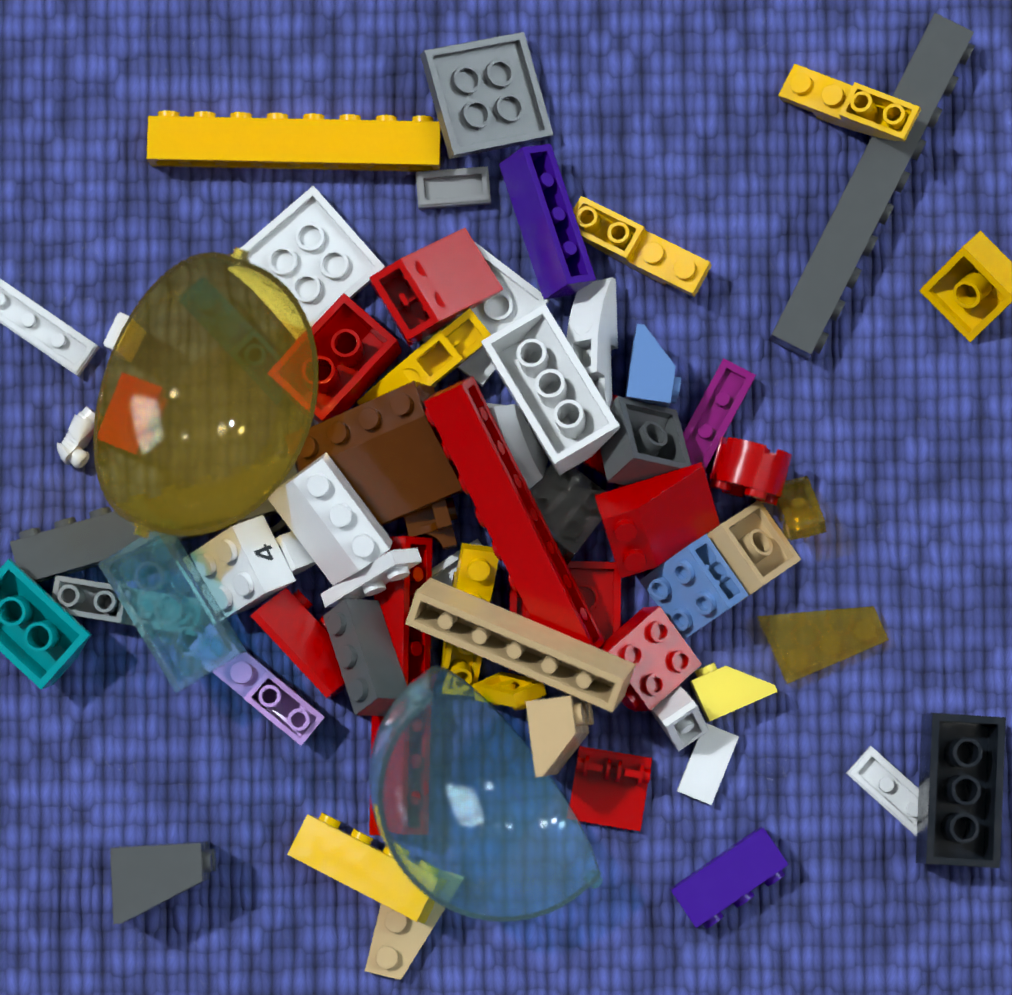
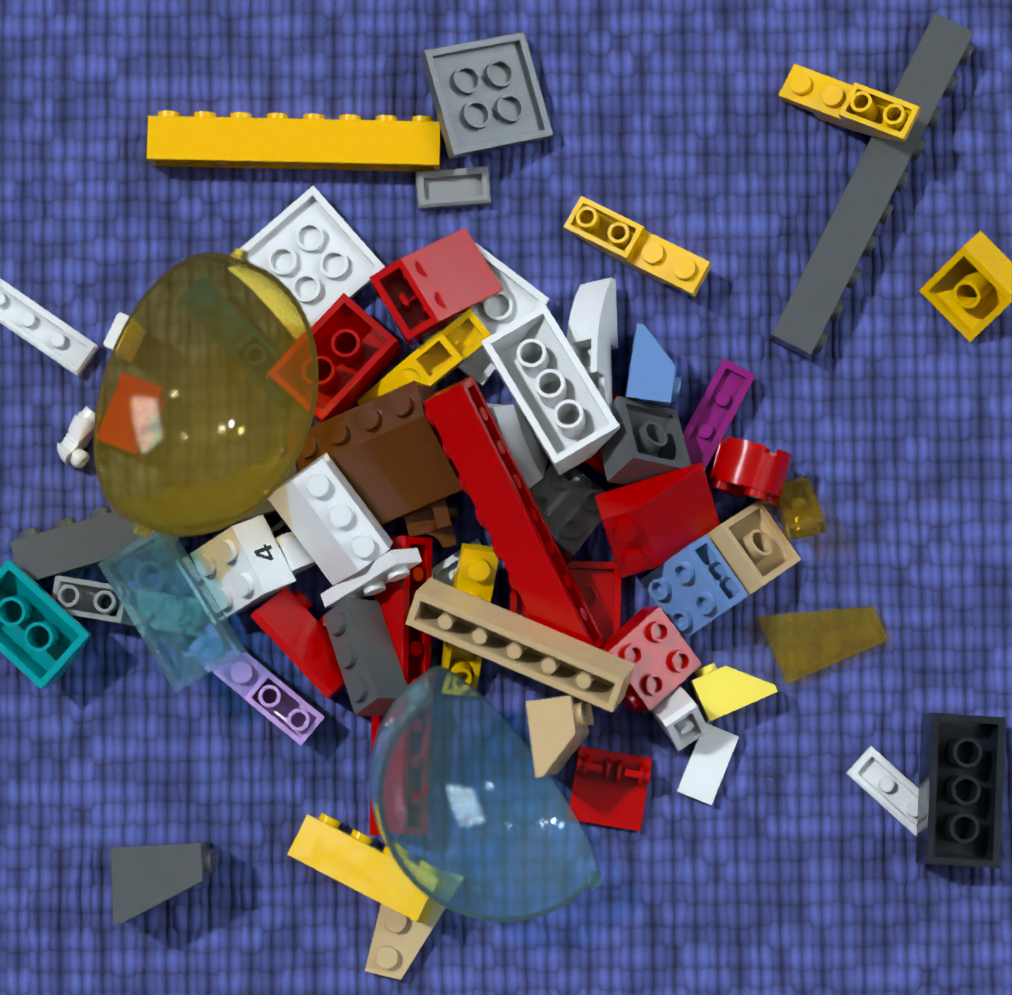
(510, 690): yellow plate -> none
(547, 221): dark purple brick -> none
(730, 878): dark purple brick -> none

